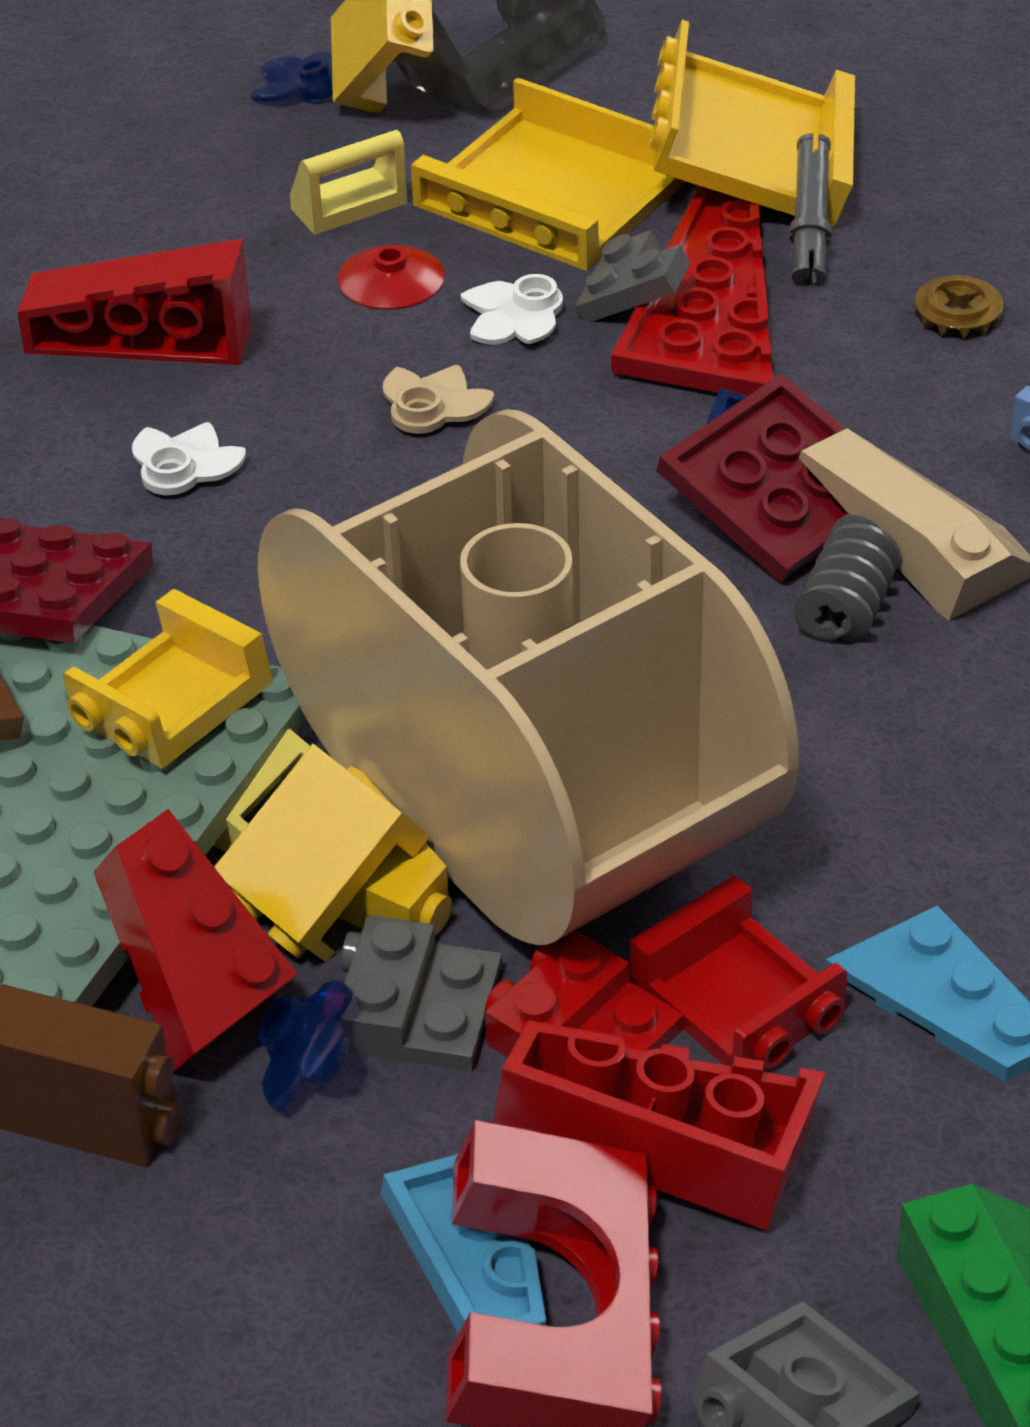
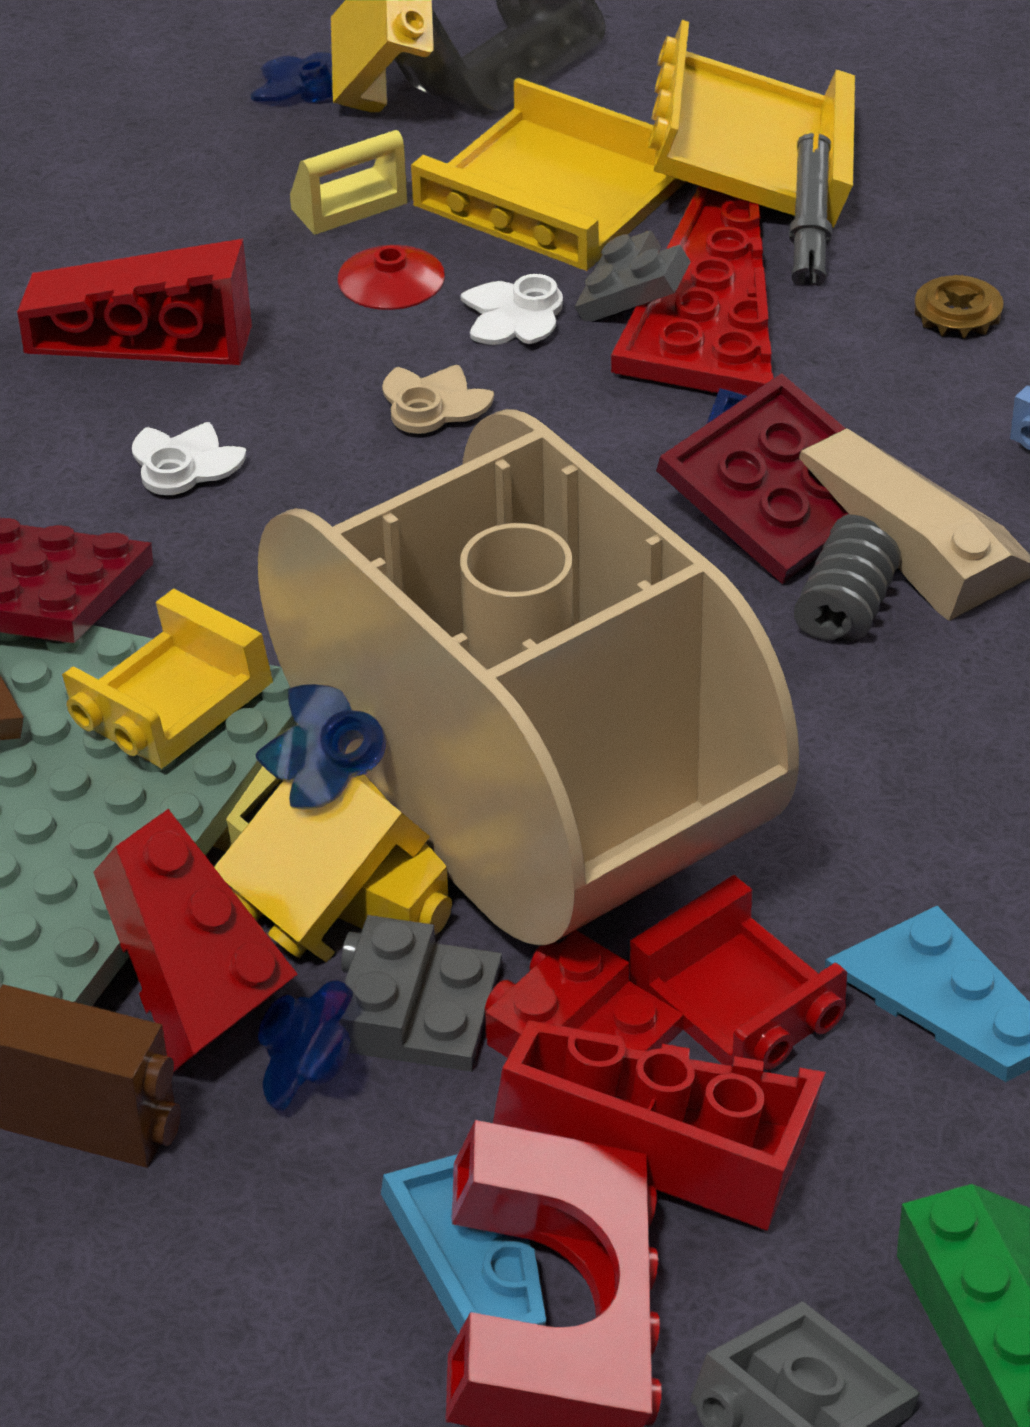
(315, 748): none -> clear blue plate

